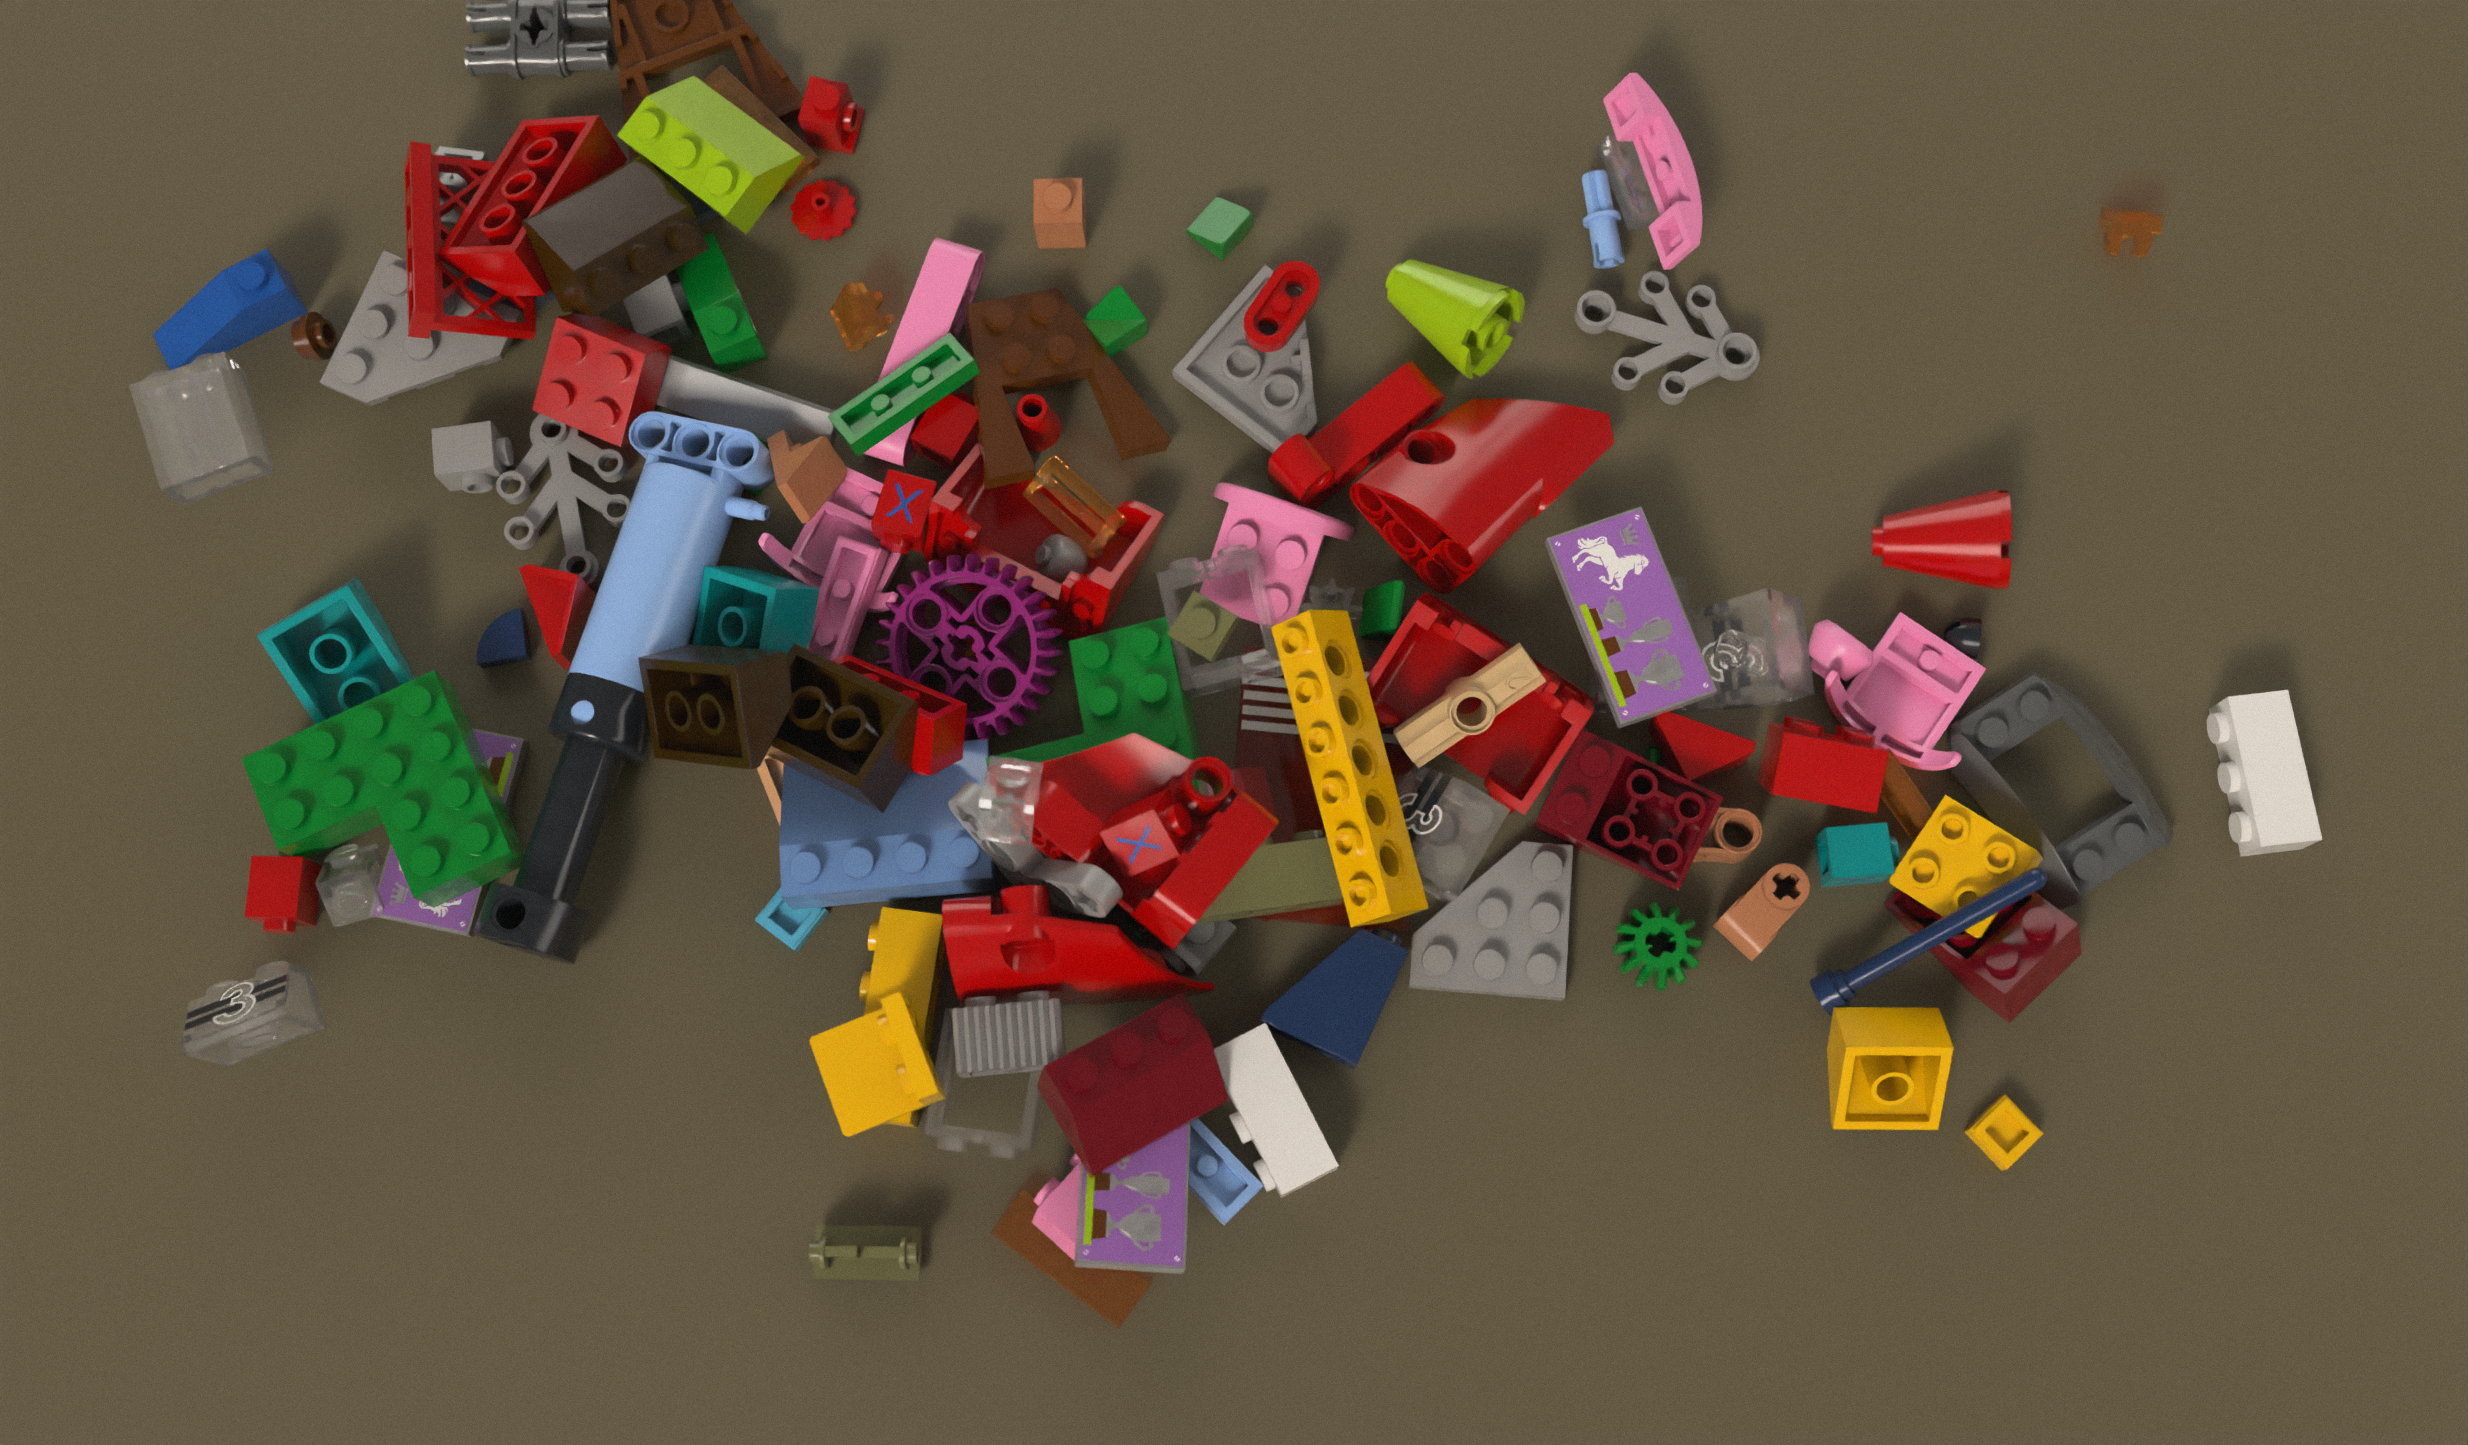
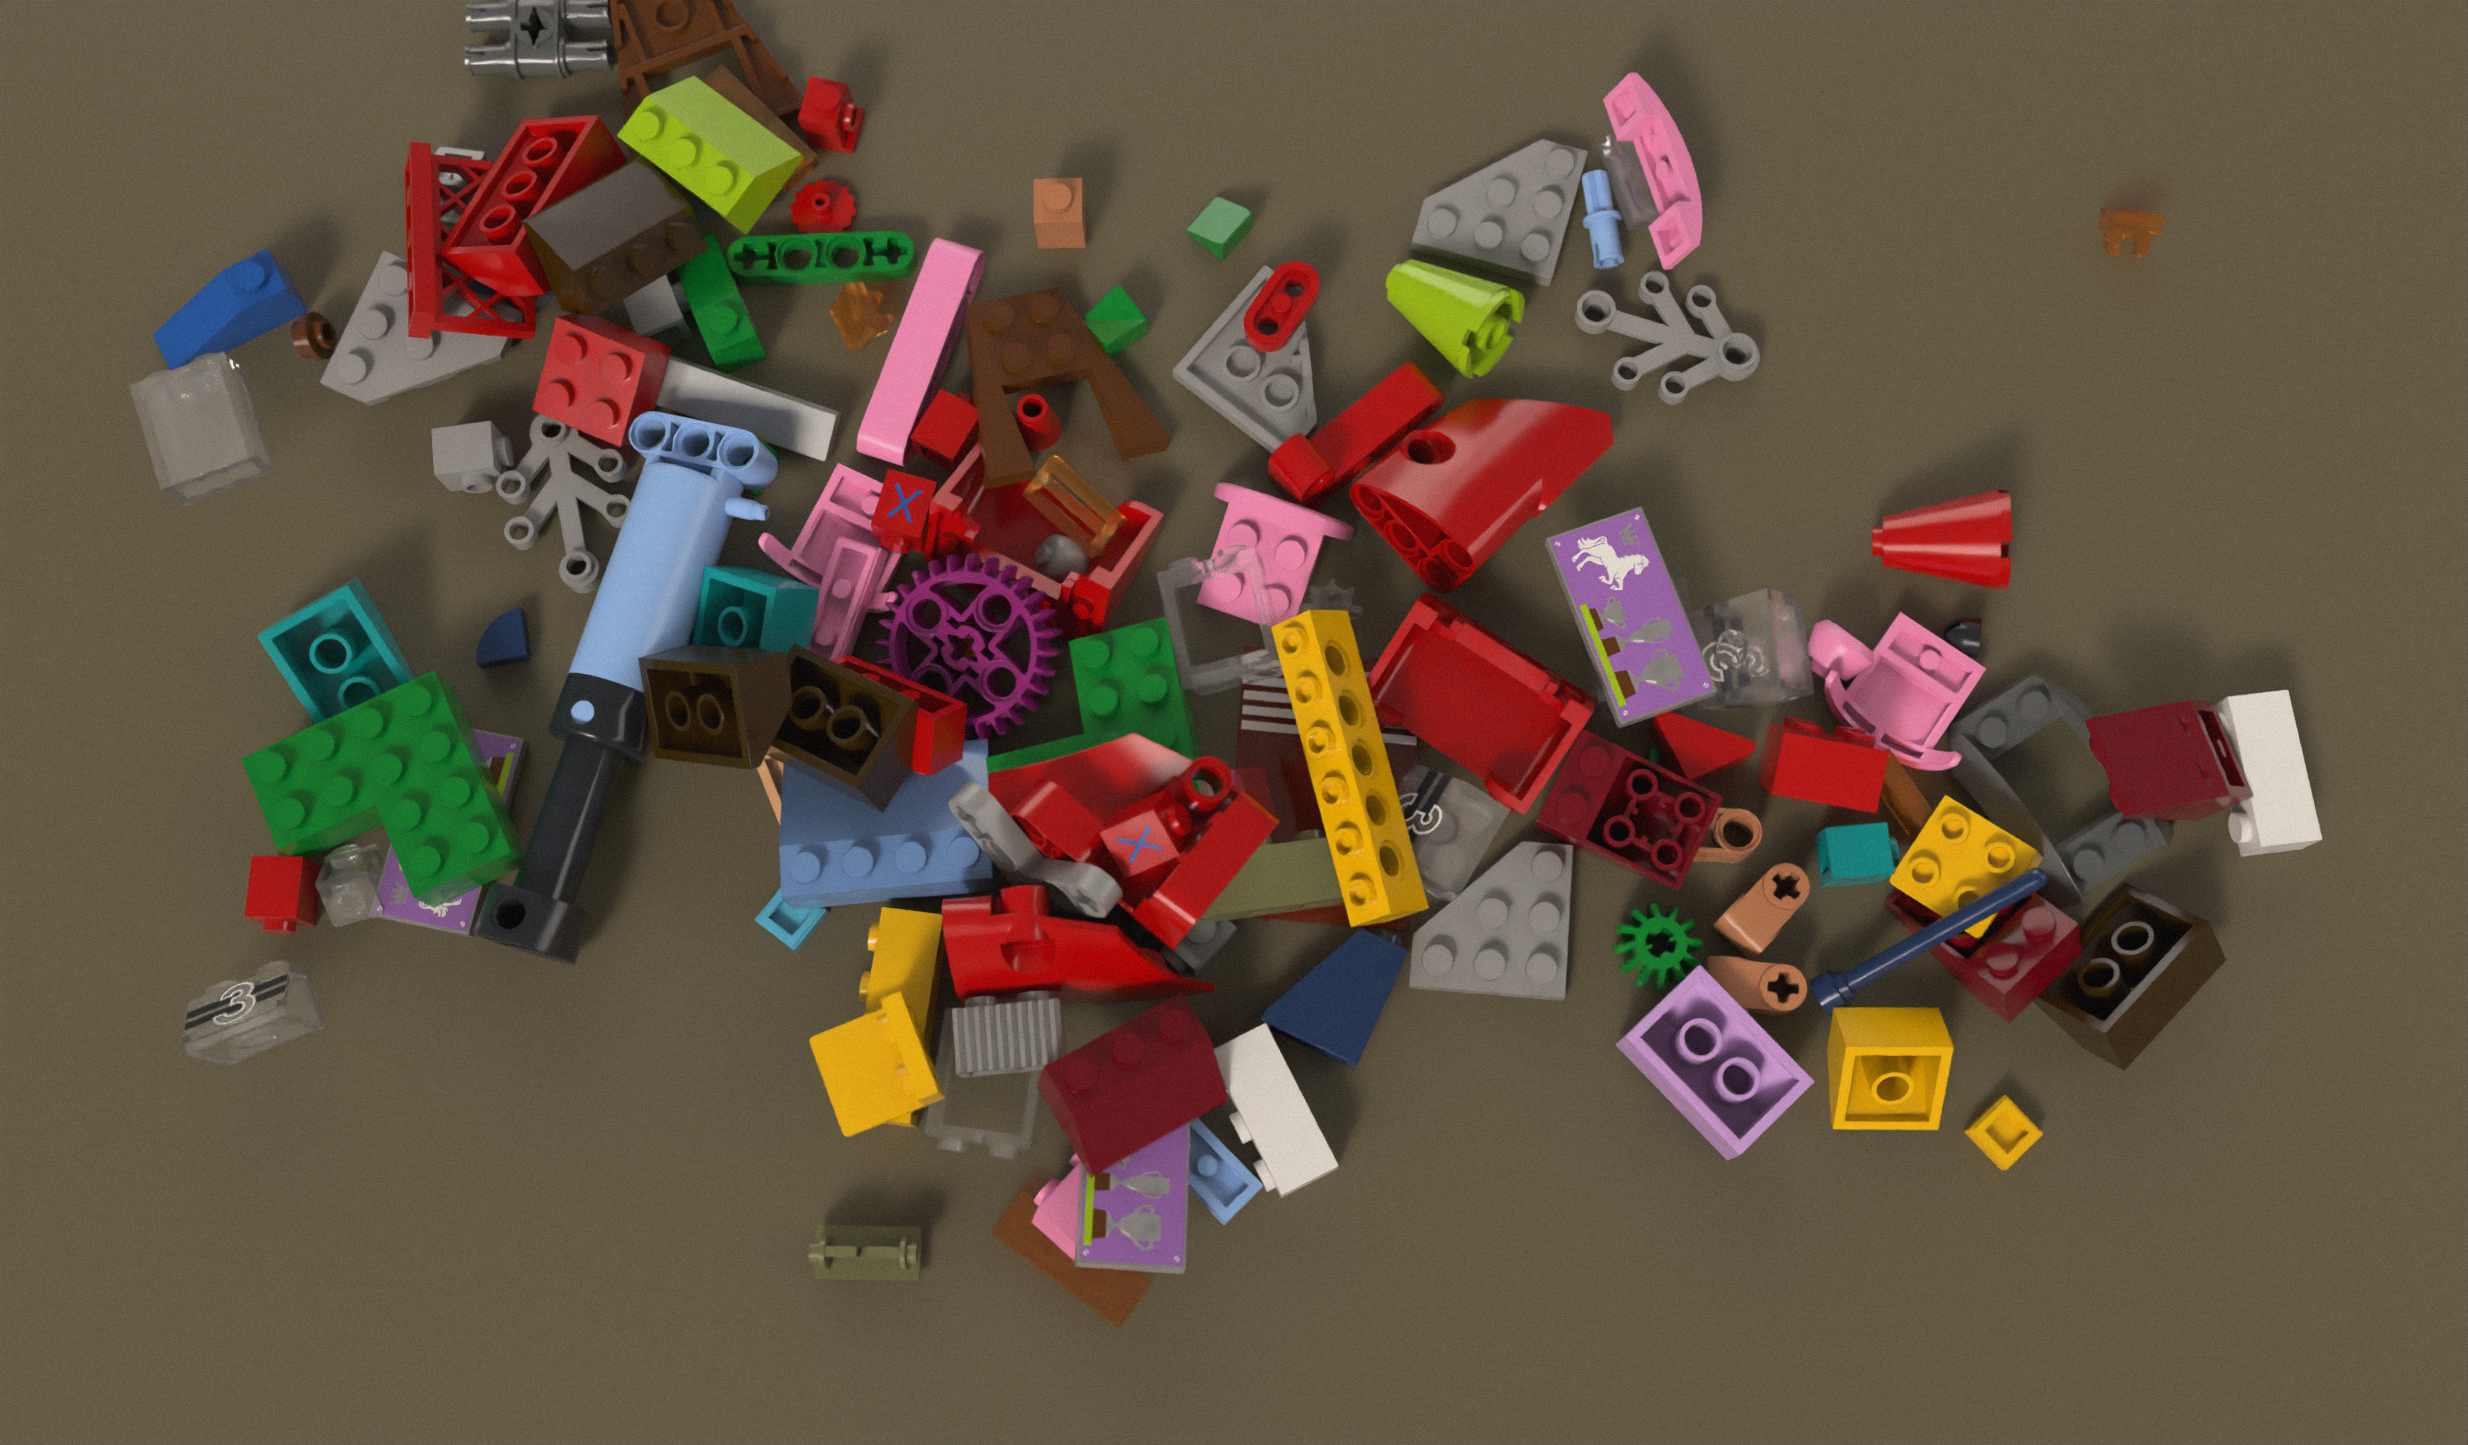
(561, 606): red slope -> none
(805, 472): nougat slope -> none
(823, 249): none -> green beam
(904, 394): green plate -> none
(1009, 800): clear bracket -> none
(1203, 626): olive plate -> none
(1382, 611): green slope -> none
(1498, 687): tan piece -> none
(1506, 214): none -> light grey plate
(1714, 1063): none -> lavender slope
(1749, 982): none -> nougat piece
(2132, 976): none -> dark brown slope
(2168, 761): none -> dark red slope

